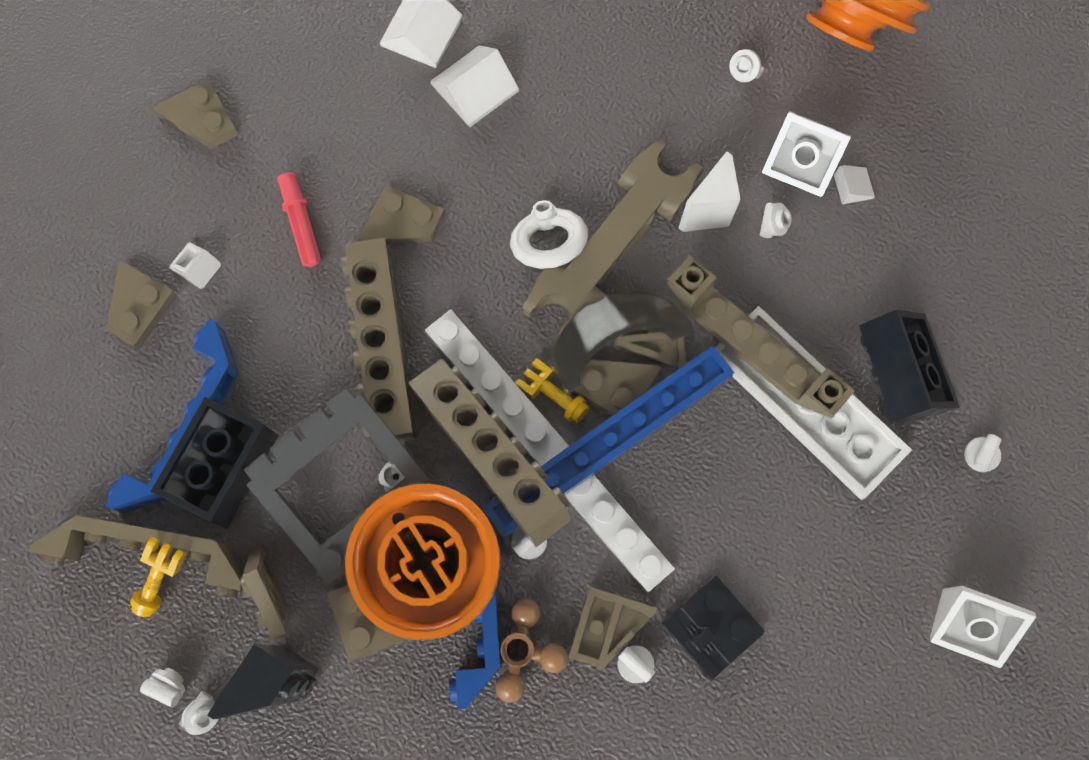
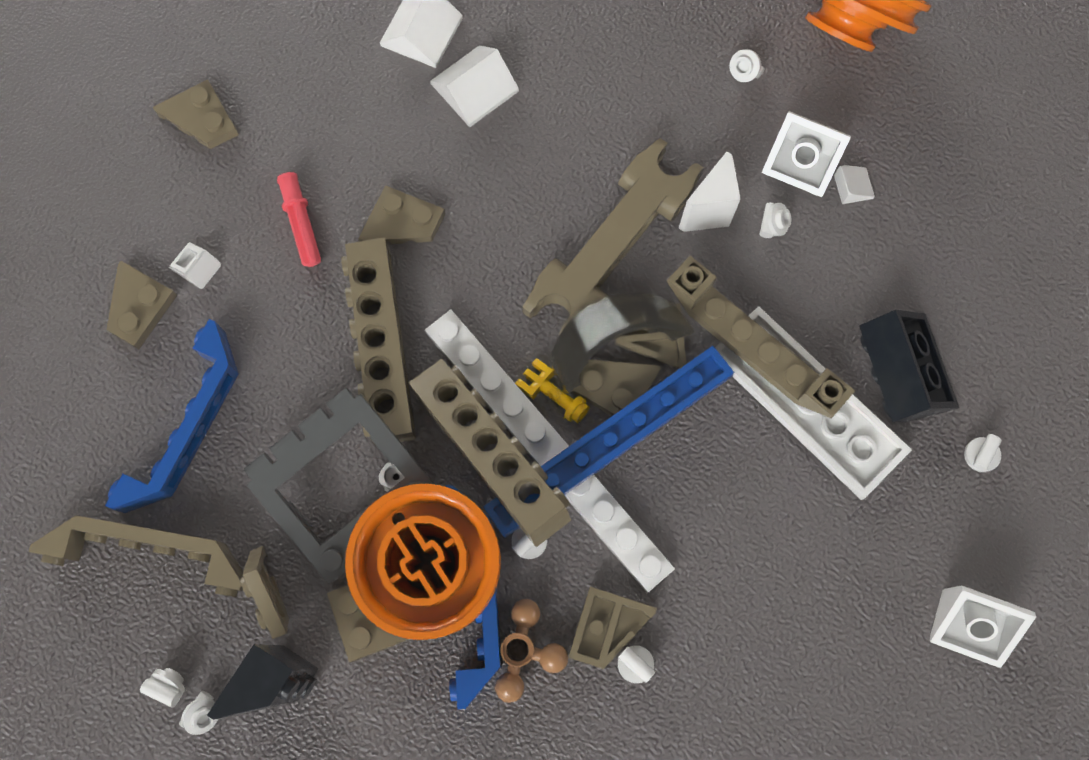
(146, 601): yellow hinge -> none
(210, 461): black slope -> none
(545, 217): white piece -> none
(713, 627): black hinge -> none

